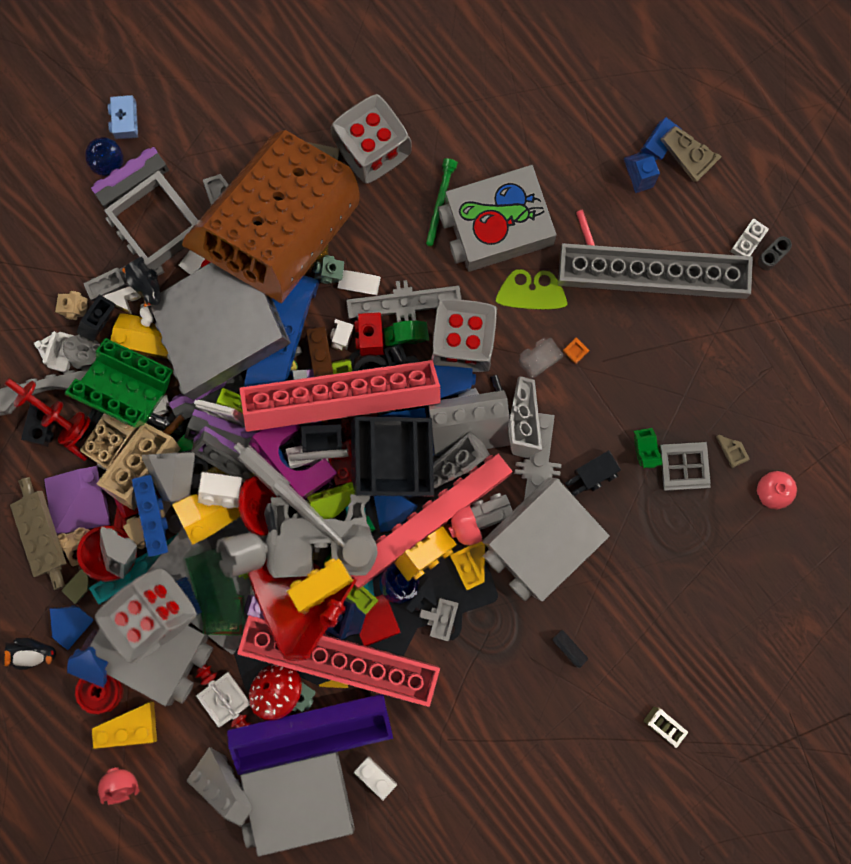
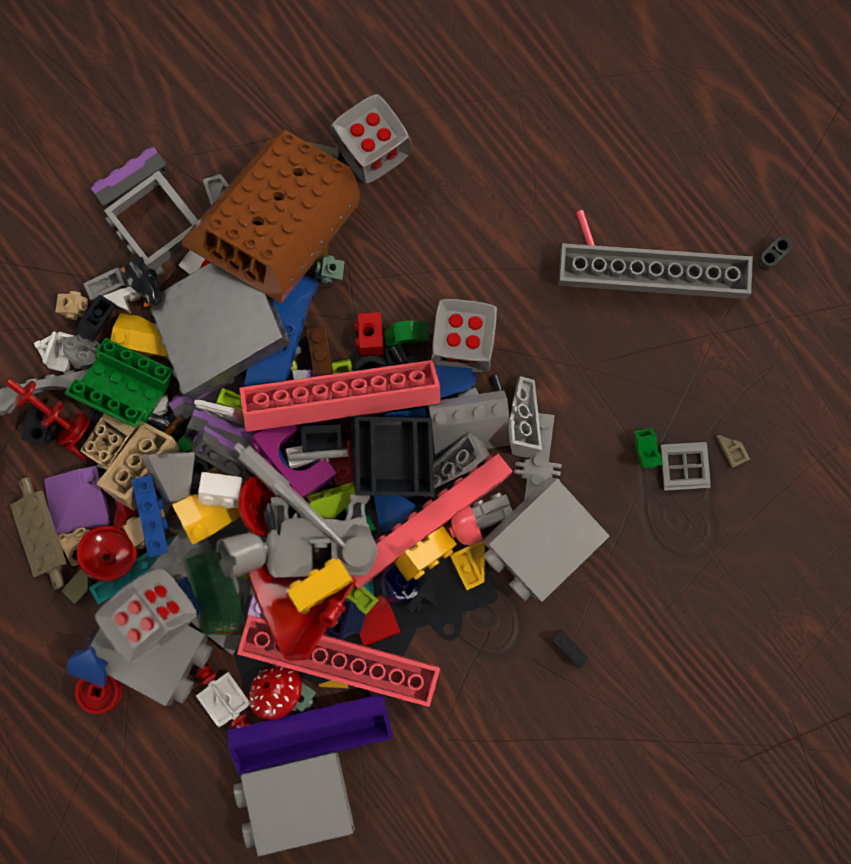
(27, 653): animal -> none
(68, 624): blue slope -> none
(103, 156): clear blue cylinder -> none
(116, 786): coral cylinder -> none
(117, 552): light grey slope -> none
(128, 125): light blue brick -> none
(128, 729): yellow wedge -> none
(147, 317): white arm -> none
(217, 784): light grey wedge -> none
(341, 335): white brick -> none
(359, 282): white slope -> none
(375, 778): white brick -> none
(402, 301): light grey hinge -> none
(441, 619): light grey hinge -> none
(449, 167): green piece -> none
(497, 219): light grey brick -> none
(540, 298): lime piece -> none
(540, 358): clear brick -> none
(575, 351): orange tile -> none
(594, 473): black hinge -> none
(642, 171): blue slope -> none
(652, 717): slope -> none
(654, 145): blue hinge -> none
(690, 154): dark tan wing -> none
(750, 239): white slope -> none
(777, 490): coral cylinder -> none

